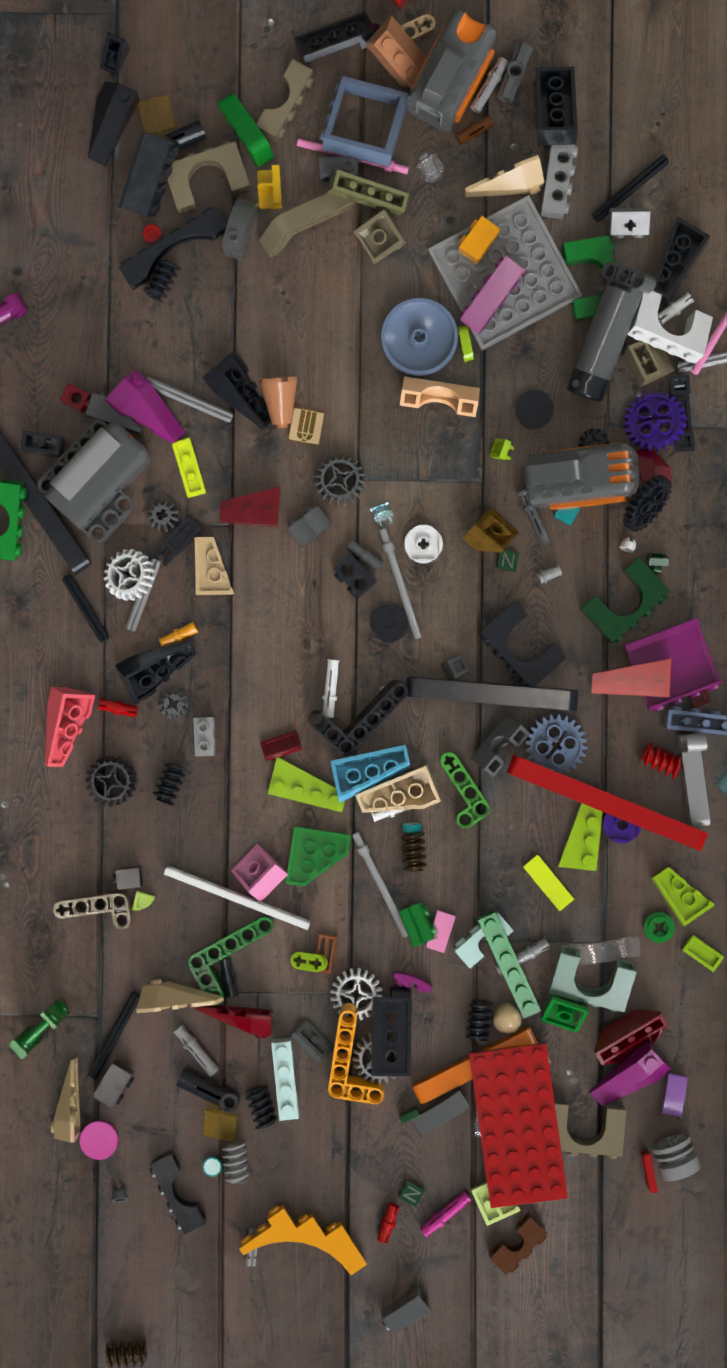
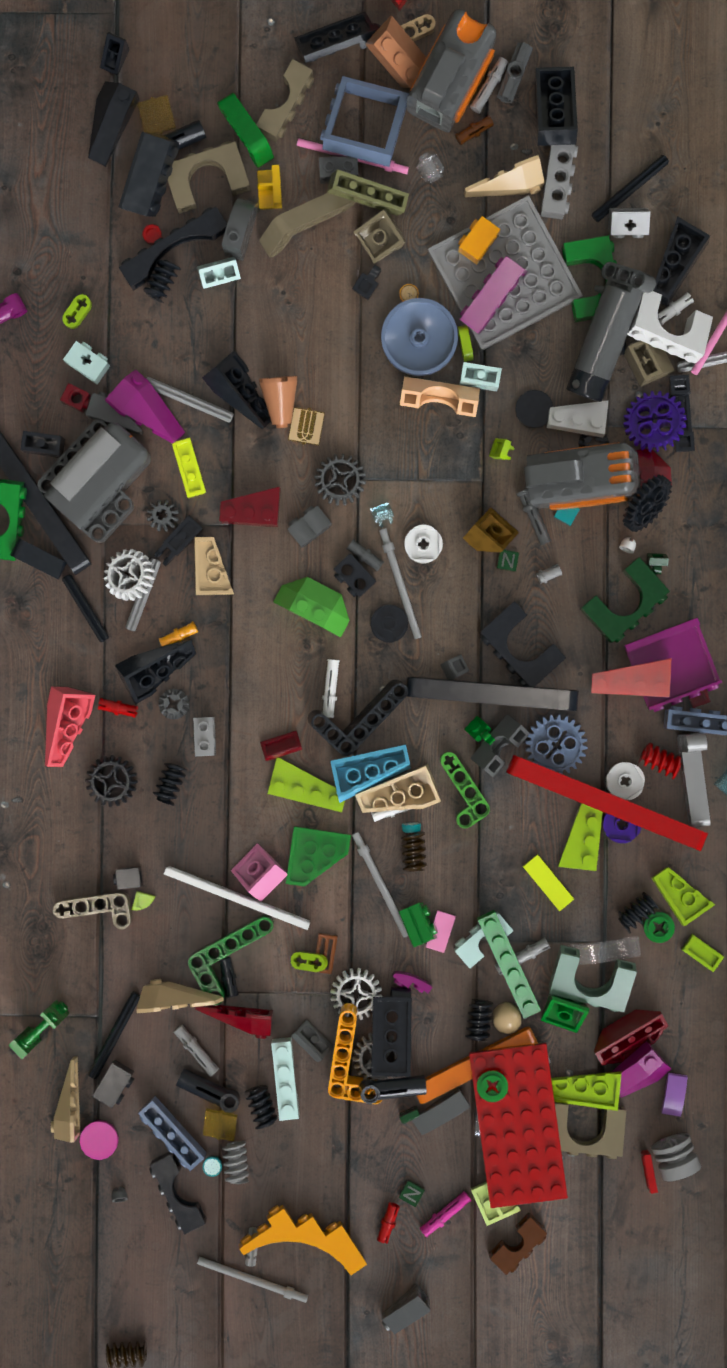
(38, 558): none -> black beam
(73, 308): none -> lime beam
(93, 371): none -> light aqua brick
(172, 1133): none -> sand blue brick
(218, 272): none -> light aqua brick
(288, 1291): none -> light grey bar
(314, 603): none -> bright green wedge
(366, 284): none -> black plate
(392, 1088): none -> black piece
(408, 292): none -> tile
(479, 730): none -> green plate
(480, 376): none -> light aqua brick
(492, 1095): none -> green gear
(580, 418): none -> white wing
(589, 1090): none -> lime wing
(636, 780): none -> white plate
(637, 912): none -> black piece

